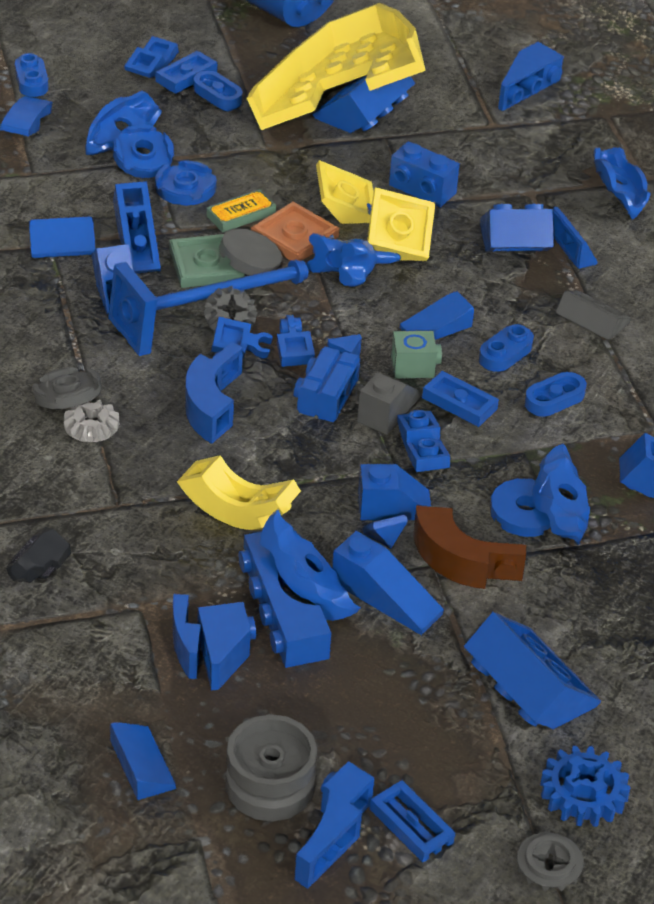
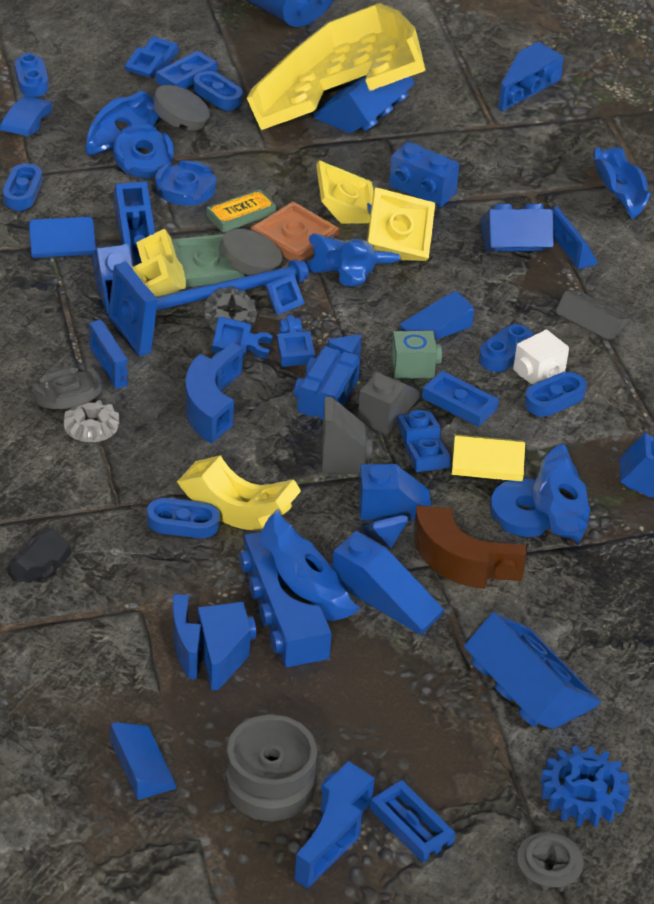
(22, 186): none -> blue plate
(108, 353): none -> blue tile
(159, 265): none -> light yellow arch
(180, 107): none -> dark grey tile
(183, 518): none -> blue plate
(284, 294): none -> blue slope
(343, 440): none -> dark grey slope
(488, 457): none -> light yellow slope
(540, 357): none -> white brick

